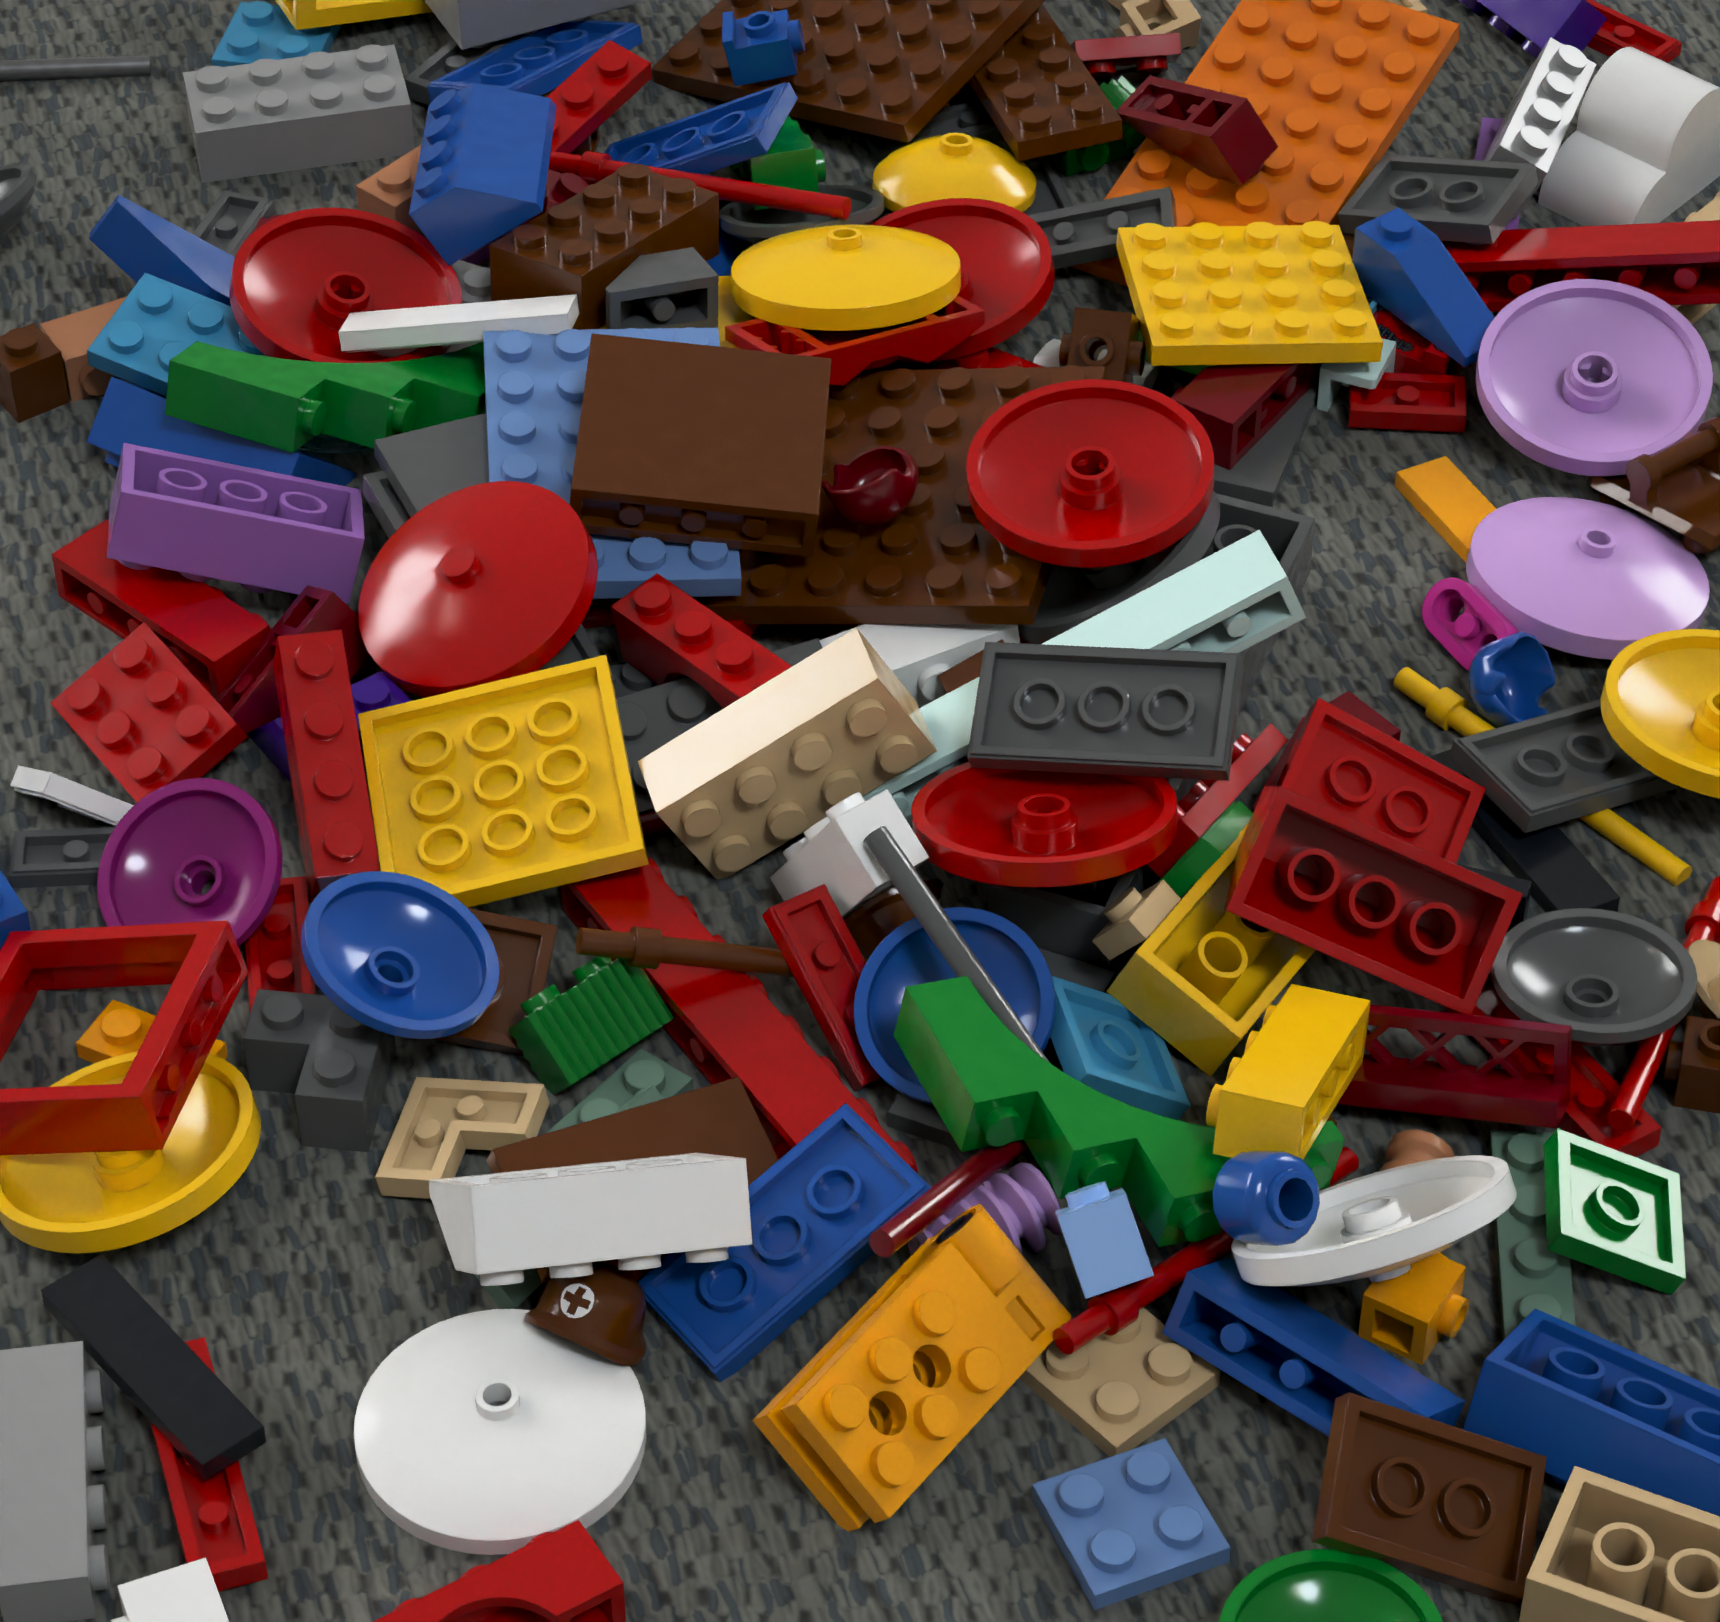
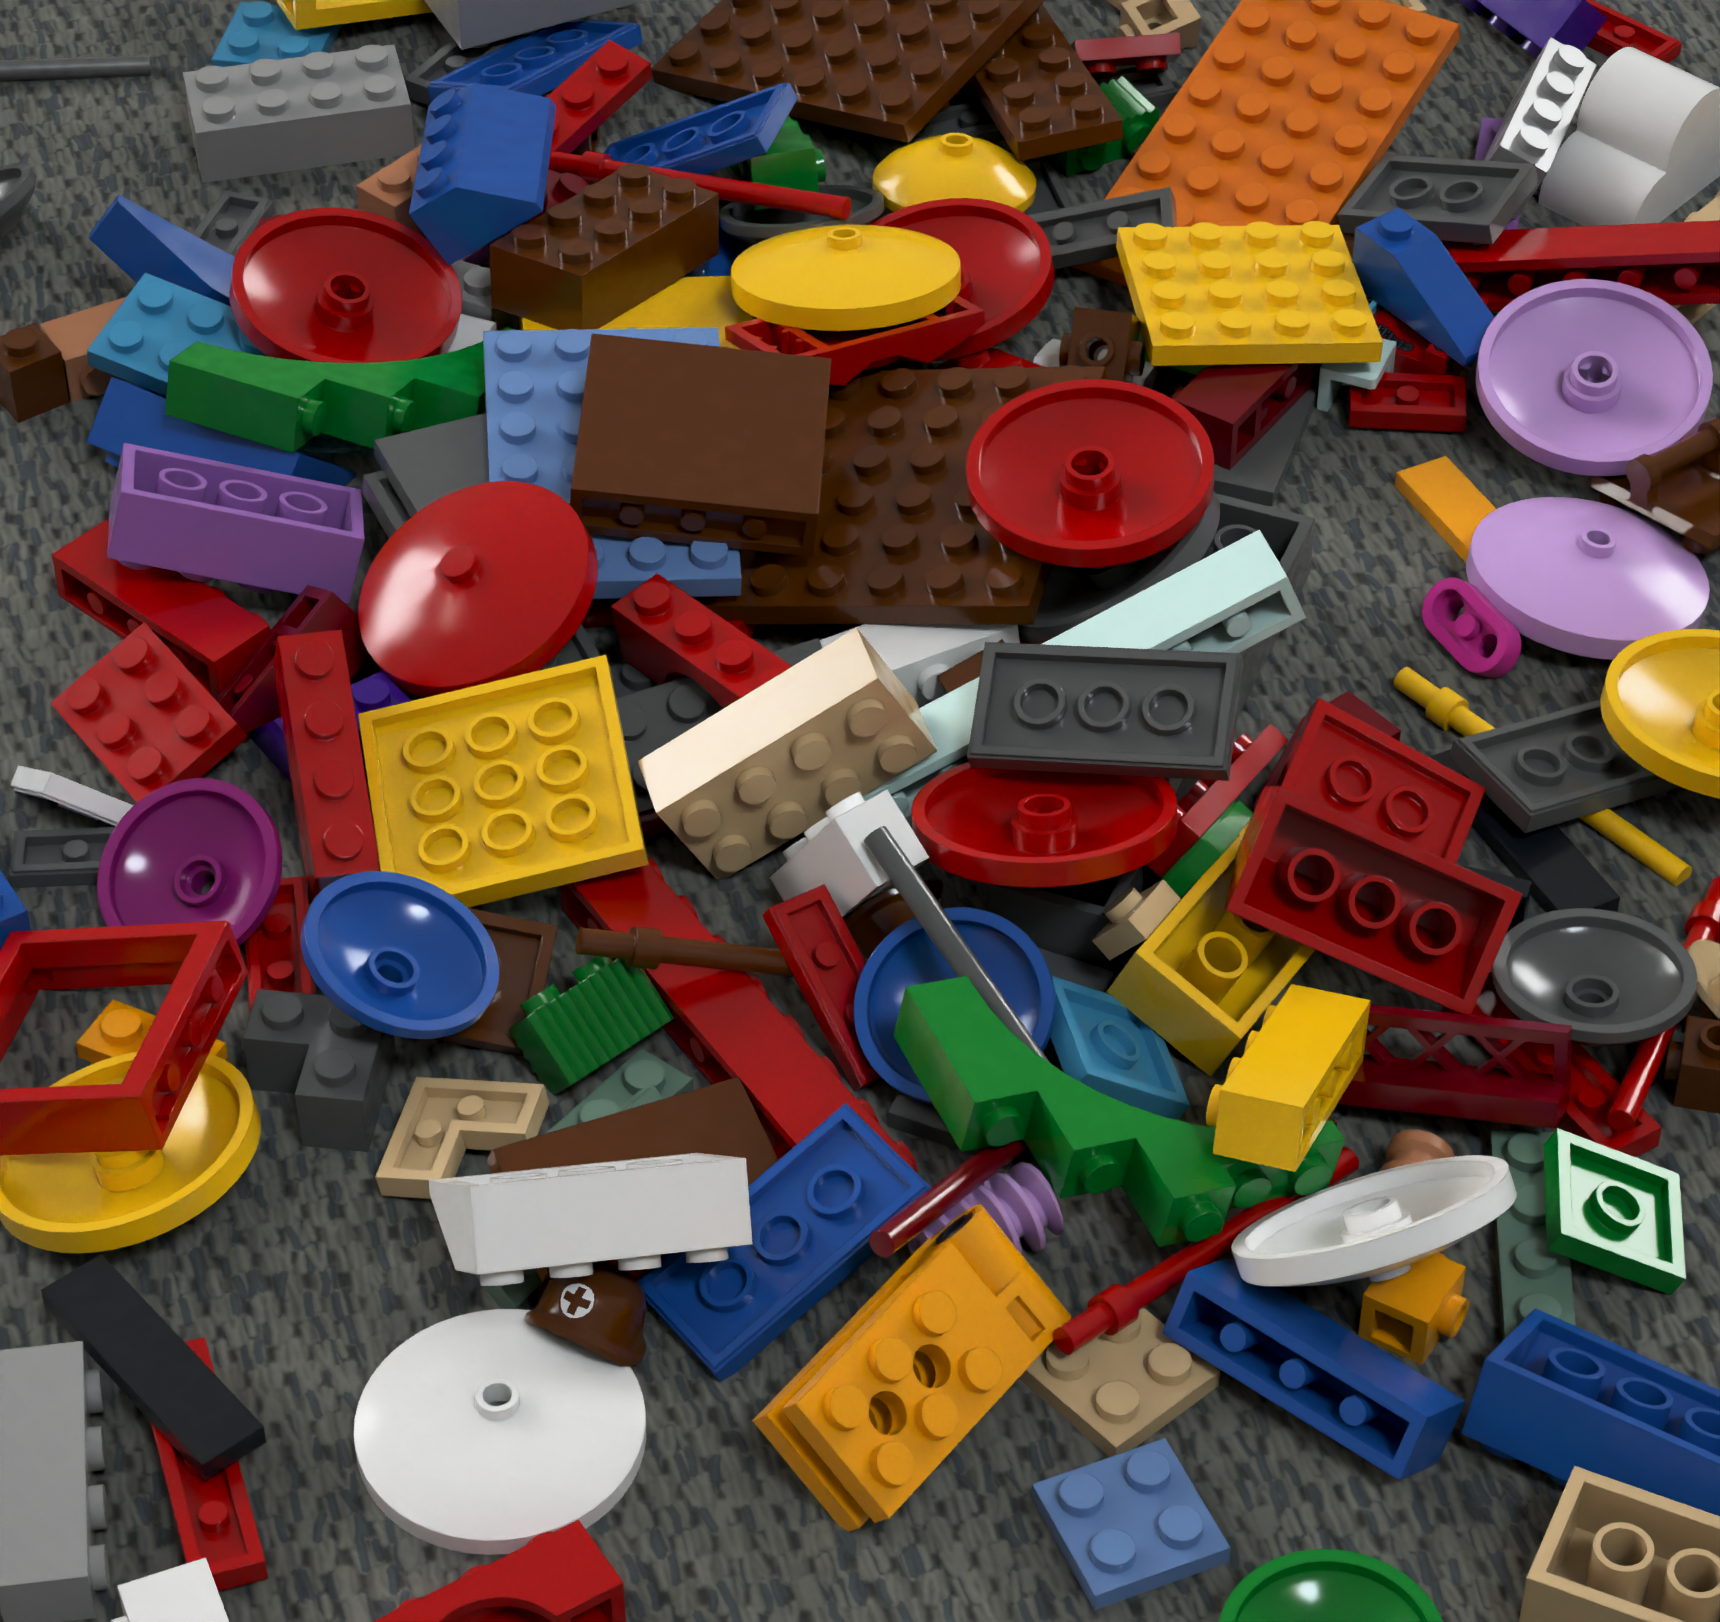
(455, 323): white tile -> none
(664, 292): dark grey slope -> none
(761, 45): blue brick -> none
(874, 486): dark red hair -> none
(1103, 1239): light blue slope -> none
(1201, 127): dark red slope -> none
(1266, 1198): blue head -> none
(1429, 1498): reddish brown plate -> none
(1510, 679): blue hair -> none

